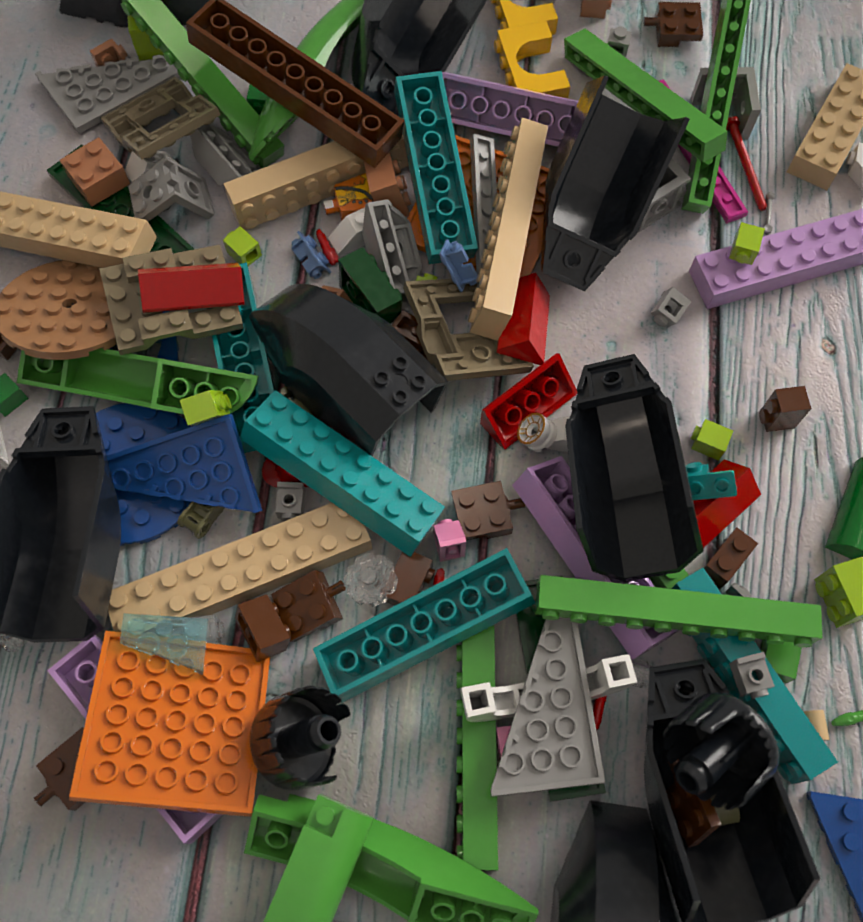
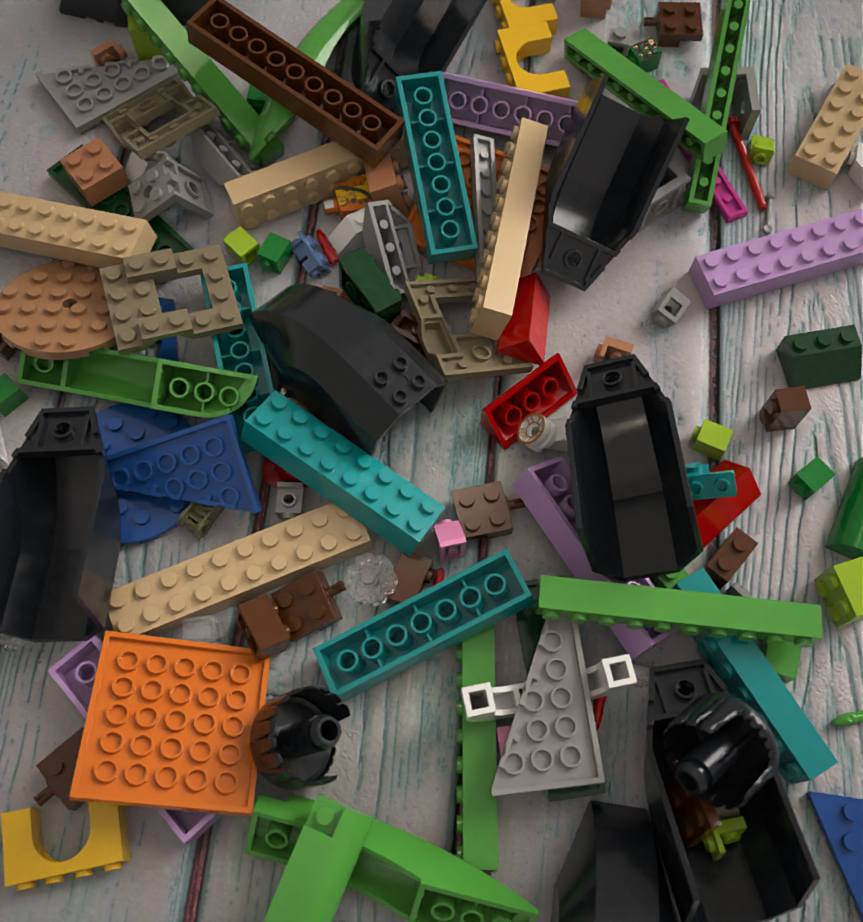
(29, 862): none -> yellow arch
(169, 637): clear light blue wing -> none
(191, 287): red slope -> none
(205, 406): lime brick -> none
(274, 253): none -> green brick
(453, 257): medium blue hinge -> none
(613, 349): none -> nougat bracket
(645, 55): none -> brick
(728, 832): none -> lime bracket
(742, 673): light grey brick -> none
(746, 243): lime brick -> none
(761, 149): none -> lime bracket
(811, 478): none -> green brick
(818, 720): tan piece -> none
(821, 357): none -> dark green slope

